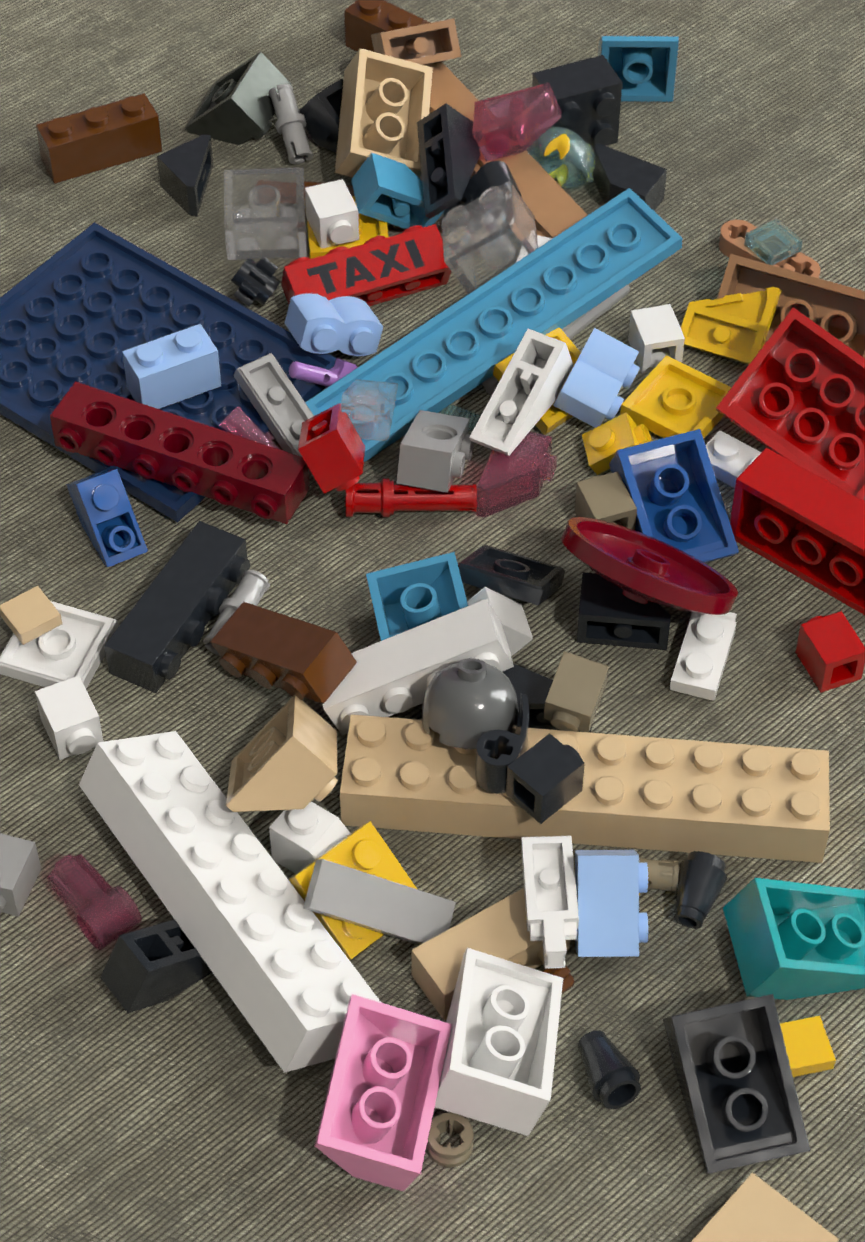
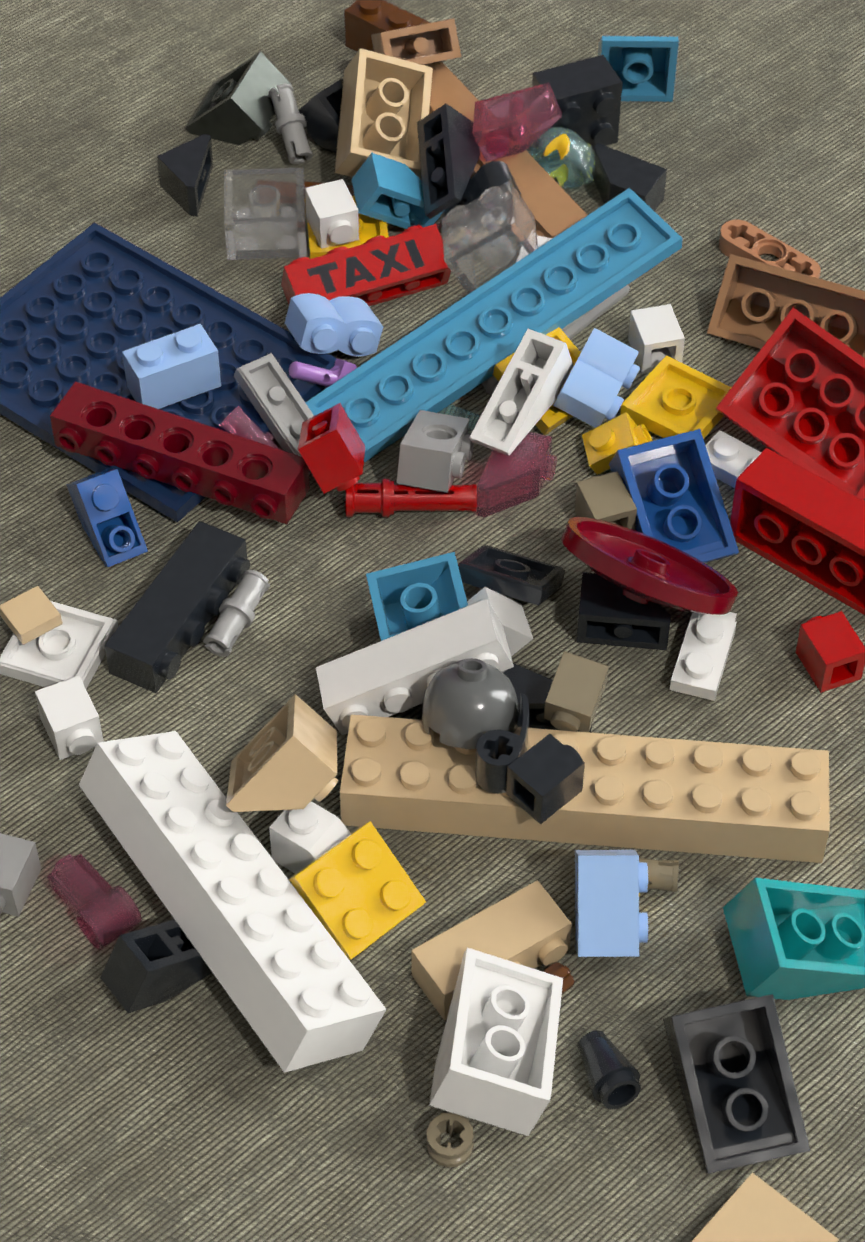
(99, 138): reddish brown brick -> none
(255, 281): black gear -> none
(283, 652): reddish brown brick -> none
(370, 407): clear slope -> none
(377, 903): light grey tile -> none
(383, 1092): bright pink slope -> none
(550, 894): white hinge -> none
(698, 888): black cone -> none
(731, 325): yellow wing -> none
(773, 242): clear light blue tile -> none
(807, 1046): yellow tile -> none

